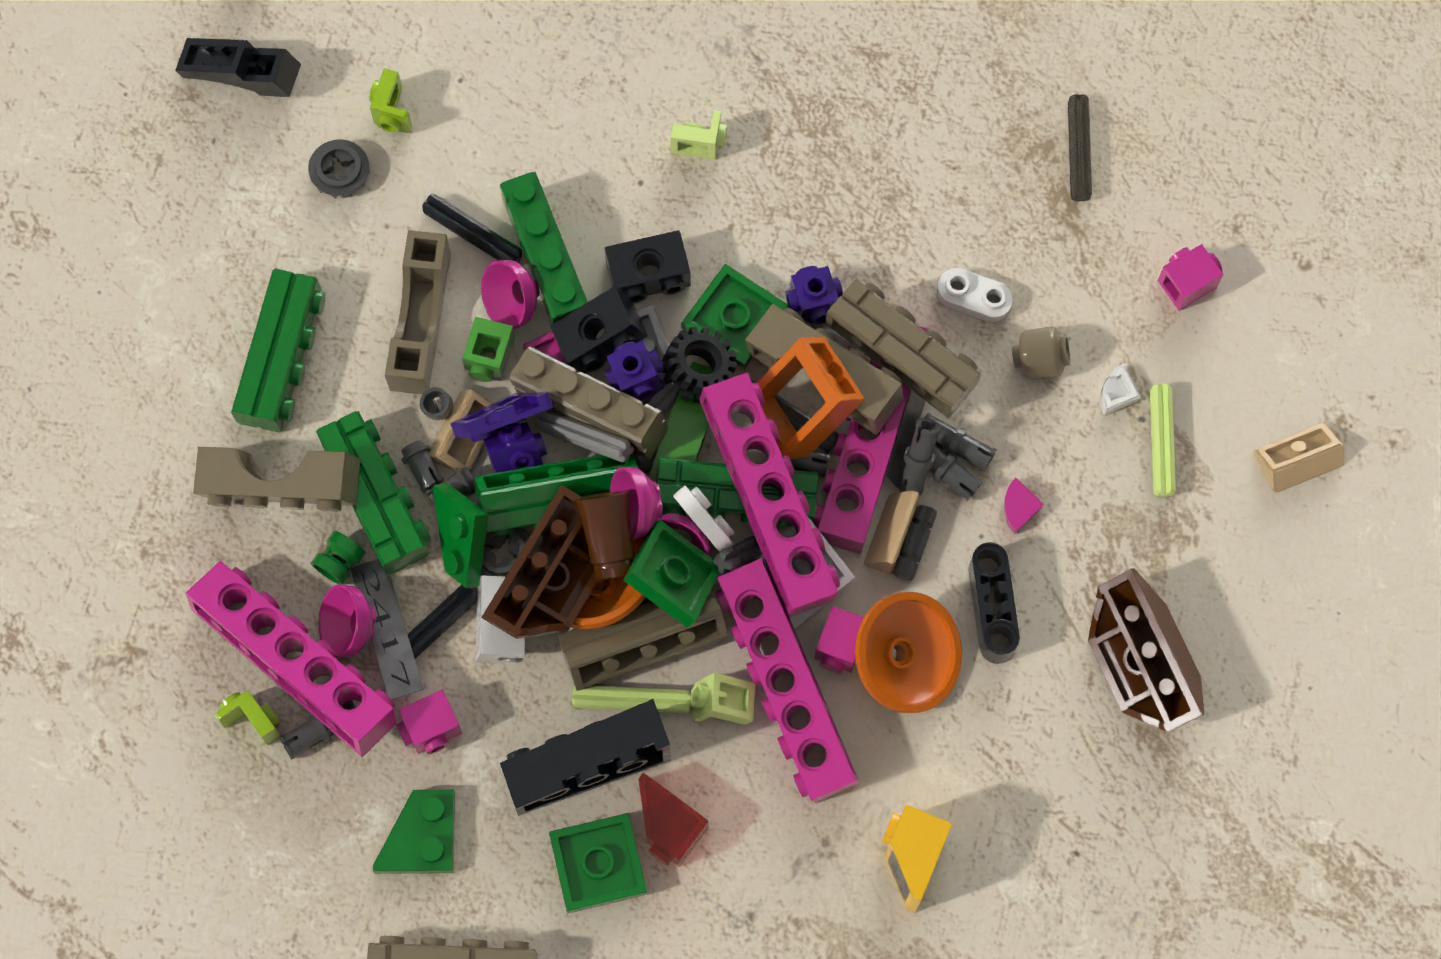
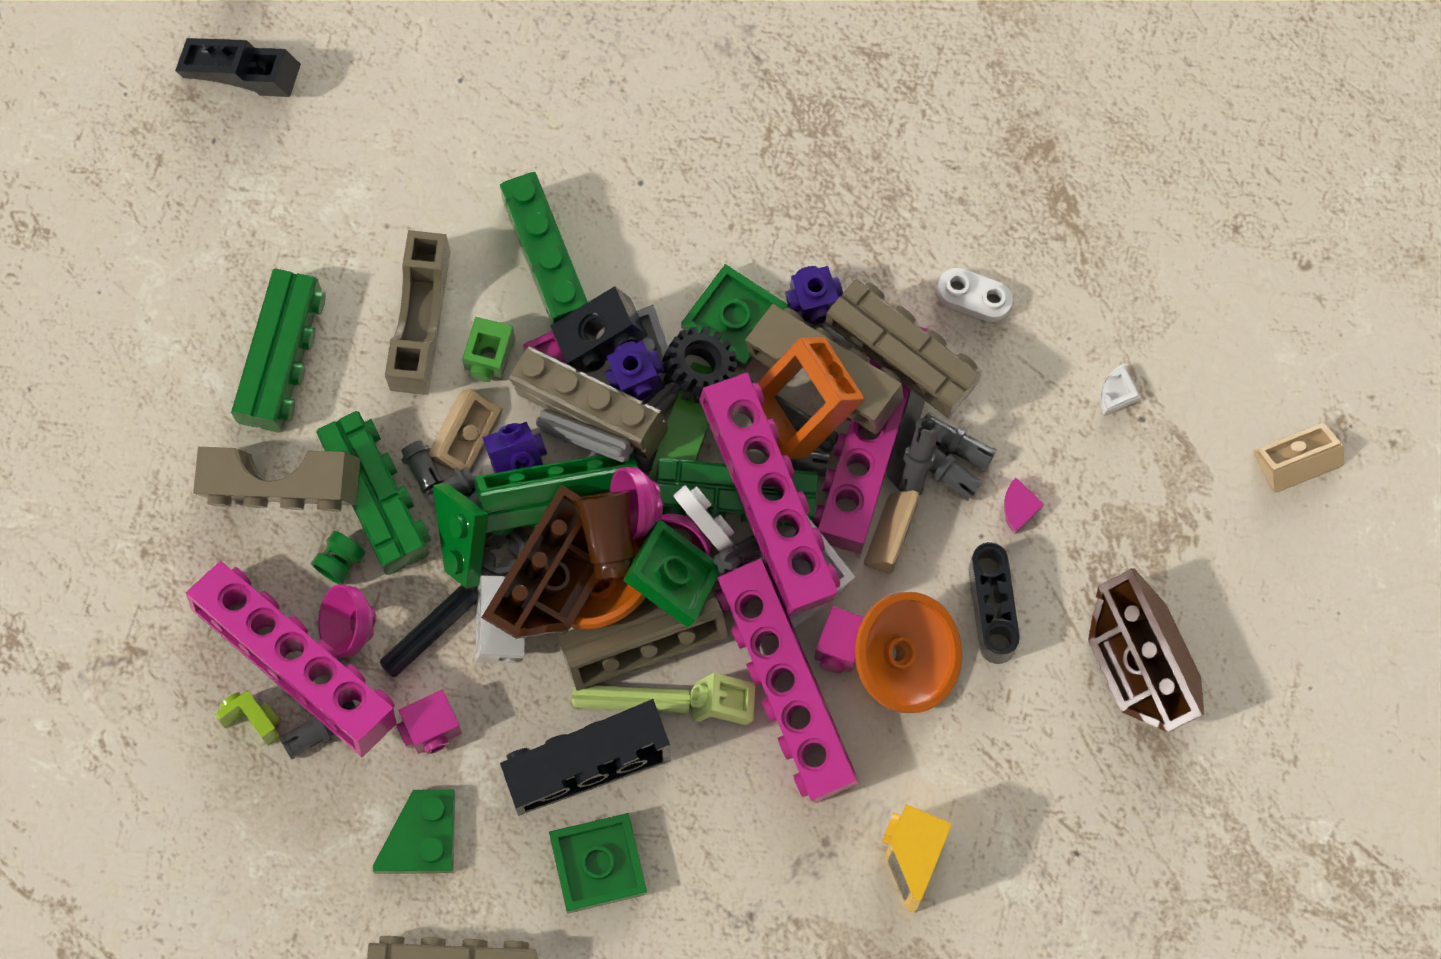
(347, 154): dark grey gear -> none
(384, 98): lime bracket -> none
(390, 635): flat silver sticker -> none
(429, 406): dark grey hinge -> none
(470, 229): black axle -> none
(499, 414): dark purple wing -> none
(502, 293): dark pink piece -> none
(663, 252): black brick -> none
(669, 823): clear red slope -> none
(696, 141): yellowish green bracket -> none
(915, 542): dark grey axle -> none
(1041, 353): dark tan head -> none
(1079, 148): clear smoke axle -> none
(1162, 440): yellowish green axle -> none
(1190, 275): dark pink brick -> none

